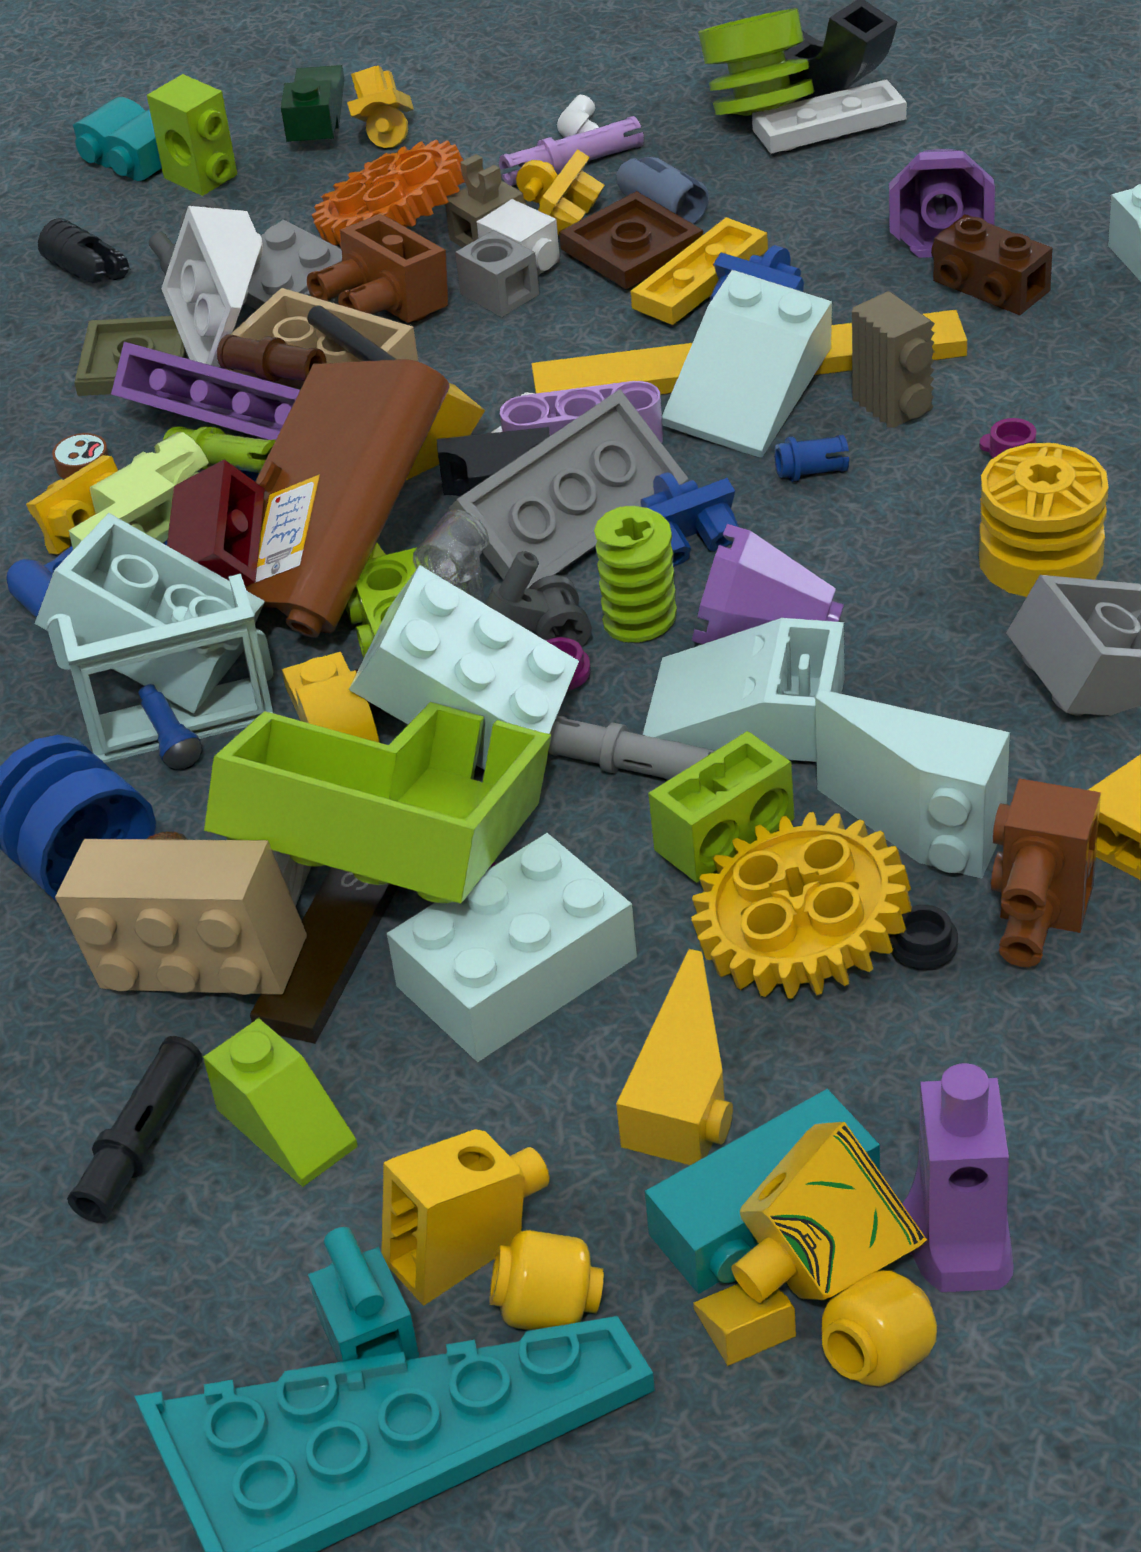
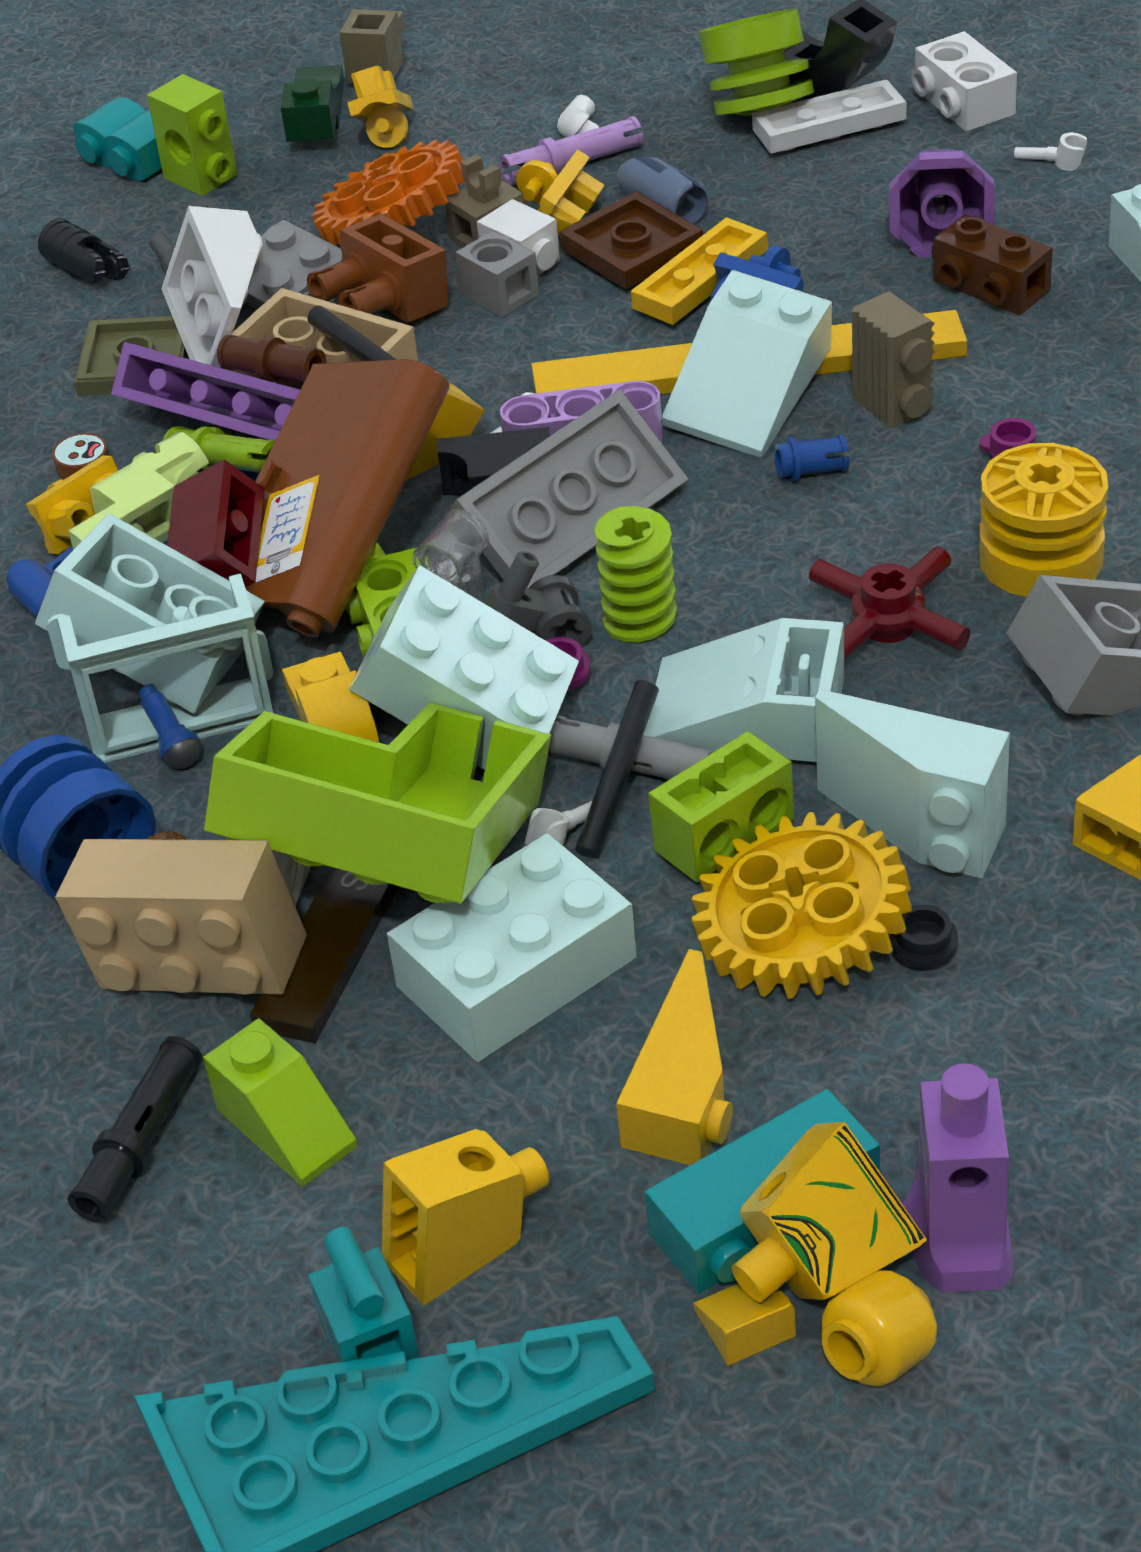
(372, 40): none -> dark tan brick
(544, 1281): yellow head -> none
(555, 822): none -> white hand
(617, 769): none -> black bar
(692, 512): blue hips -> none
(759, 585): medium lavender cone -> none
(891, 602): none -> dark red bar
(965, 81): none -> white brick
(1044, 864): dark orange brick -> none
(1066, 157): none -> white hand

